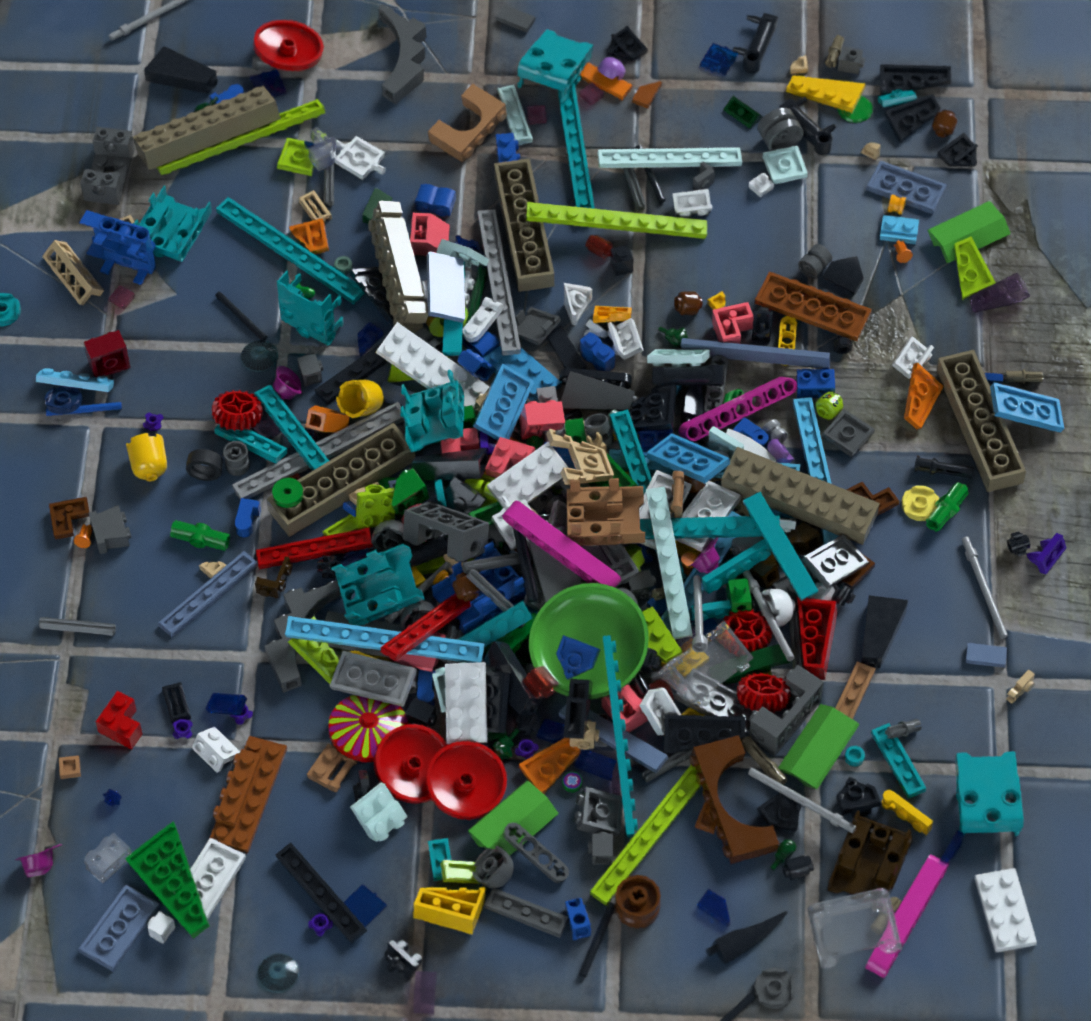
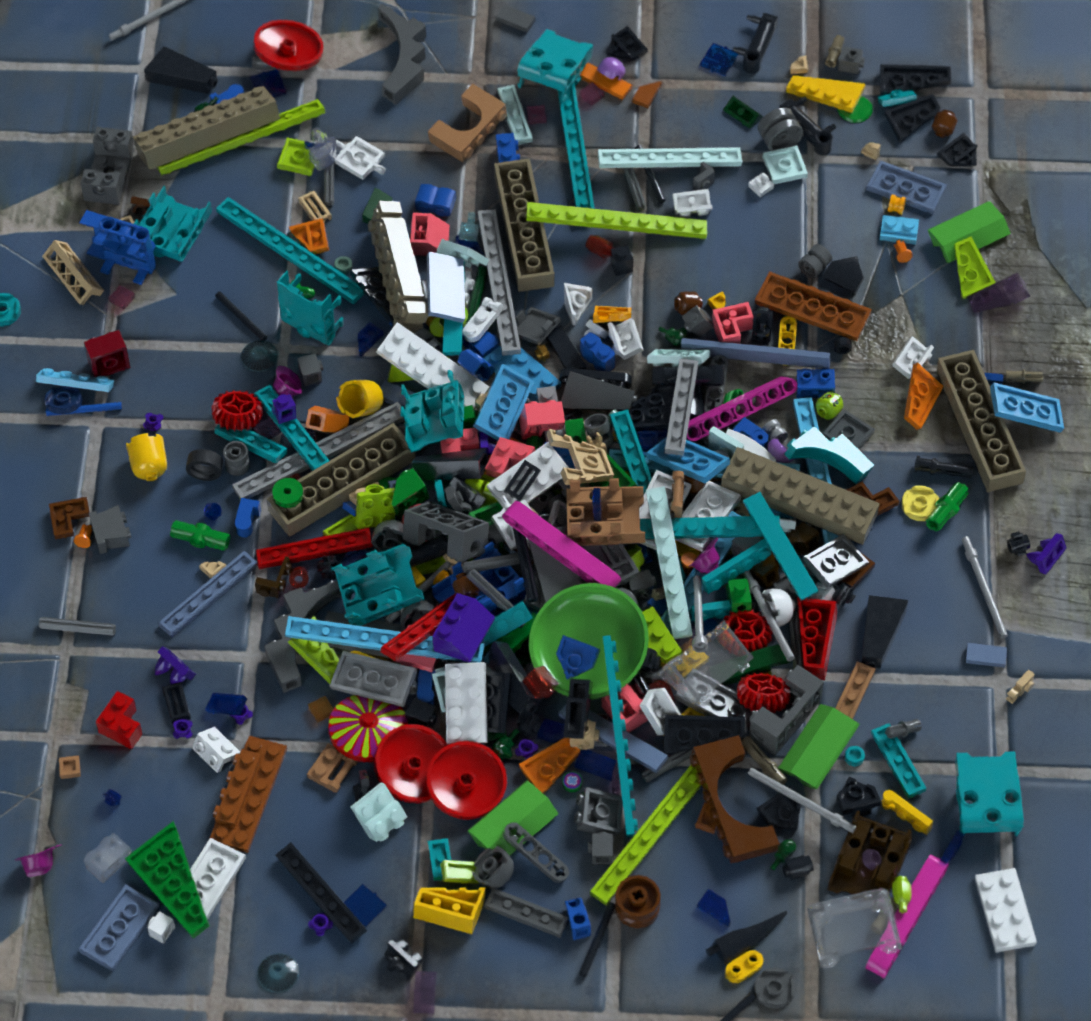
(140, 203): none -> reddish brown tile
(167, 661): none -> dark purple tile
(212, 511): none -> clear blue plate
(281, 404): none -> dark purple brick
(299, 571): none -> clear red brick
(320, 708): none -> clear orange tile
(356, 371): black plate -> none
(456, 500): none -> dark grey plate
(462, 628): none -> dark purple slope
(469, 230): none -> clear light blue plate
(513, 494): none -> black tile
(542, 353): none -> pearl gold plate
(597, 504): none -> clear blue tile
(681, 407): none -> light grey plate
(697, 321): none -> dark grey brick
(745, 966): none -> yellow plate
(836, 452): none -> arch
(871, 859): none -> clear purple plate
(901, 893): none -> lime plant

